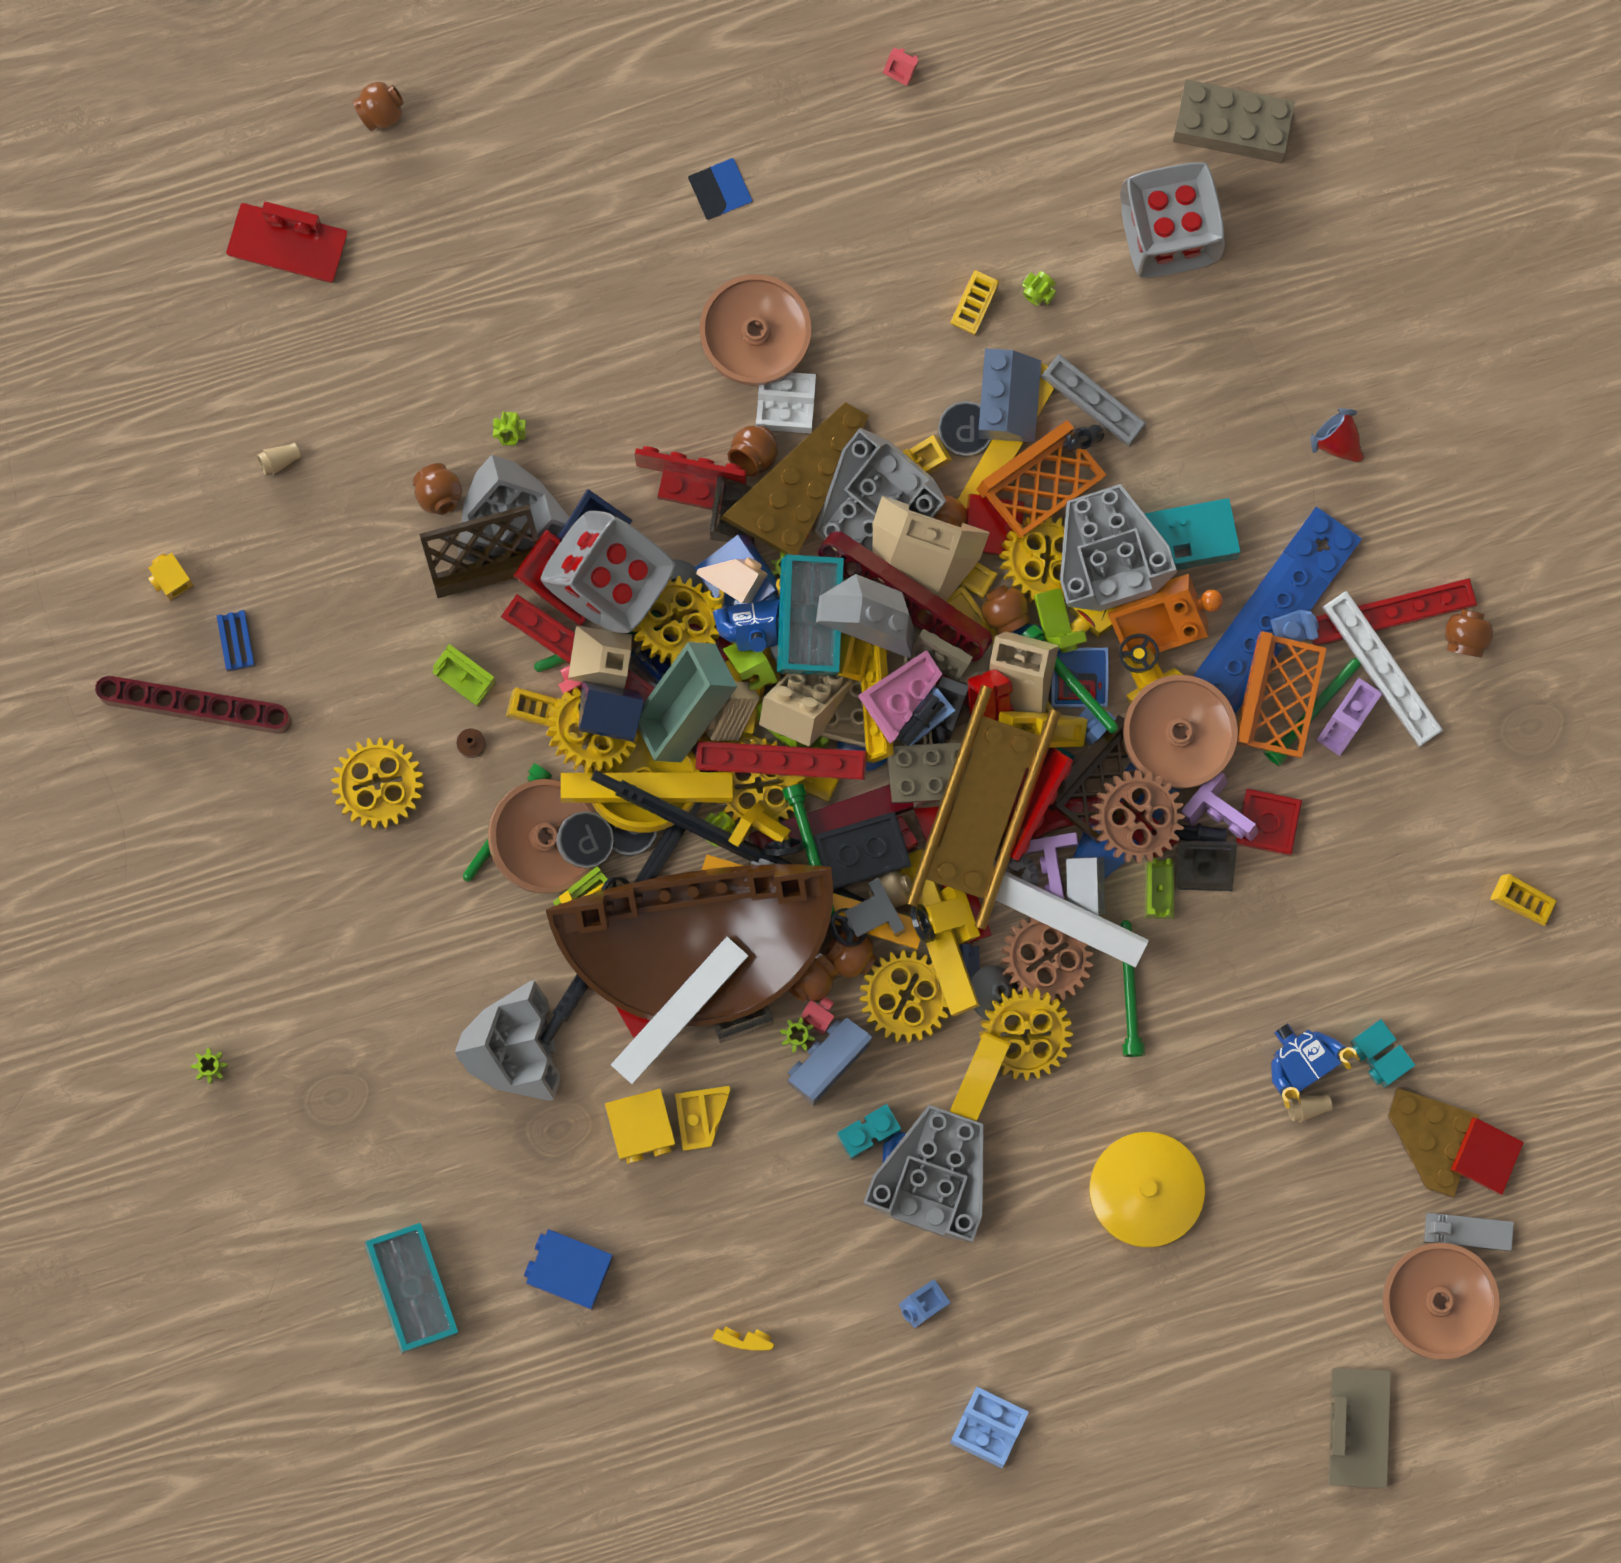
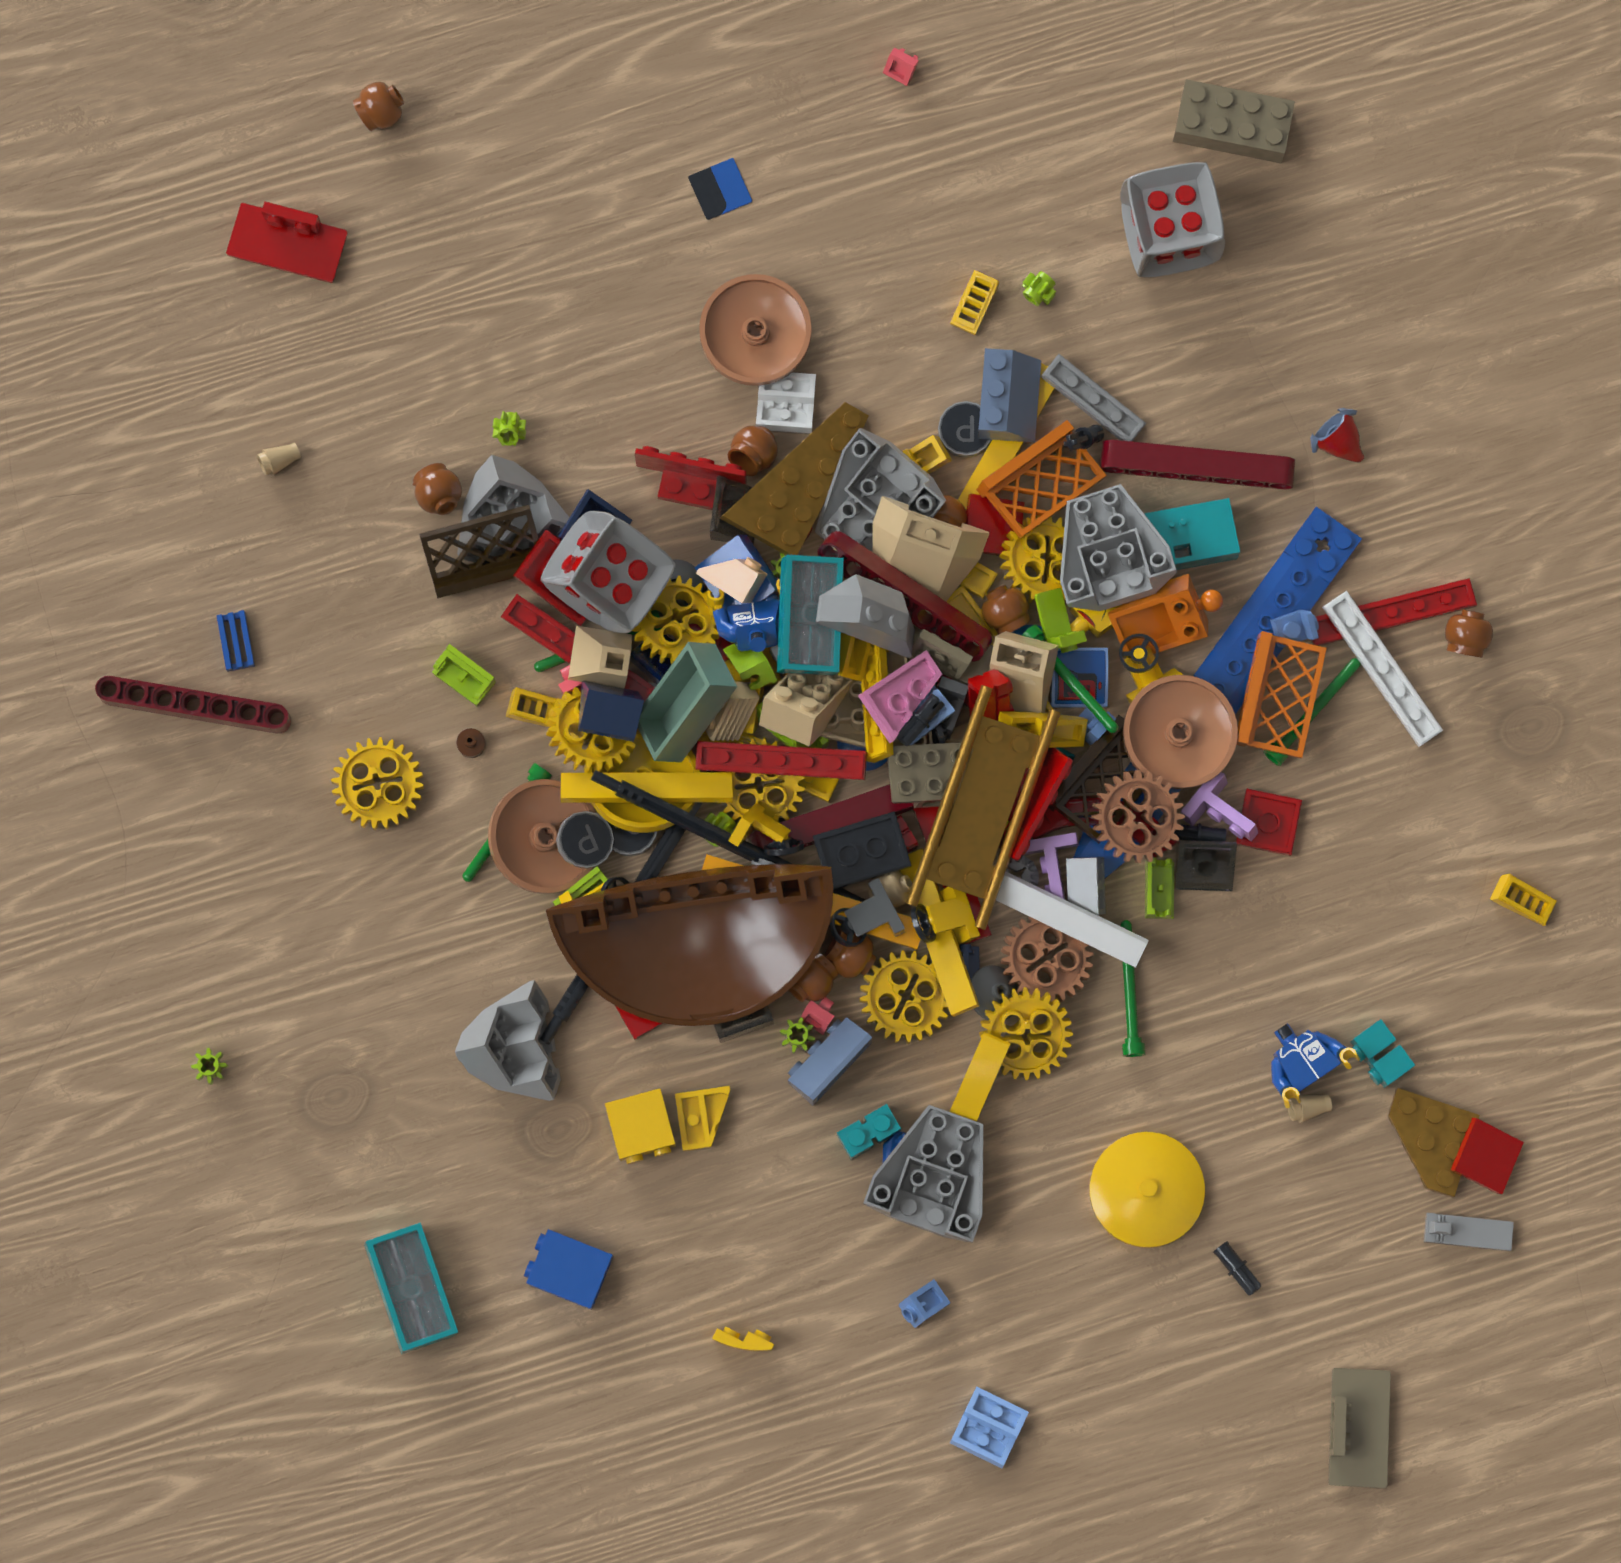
(169, 576): yellow brick -> none
(679, 1010): white tile -> none
(796, 796): green piece -> none
(1197, 464): none -> dark red beam
(1237, 1268): none -> black axle
(1349, 716): lavender bracket -> none
(1440, 1301): nougat dish -> none

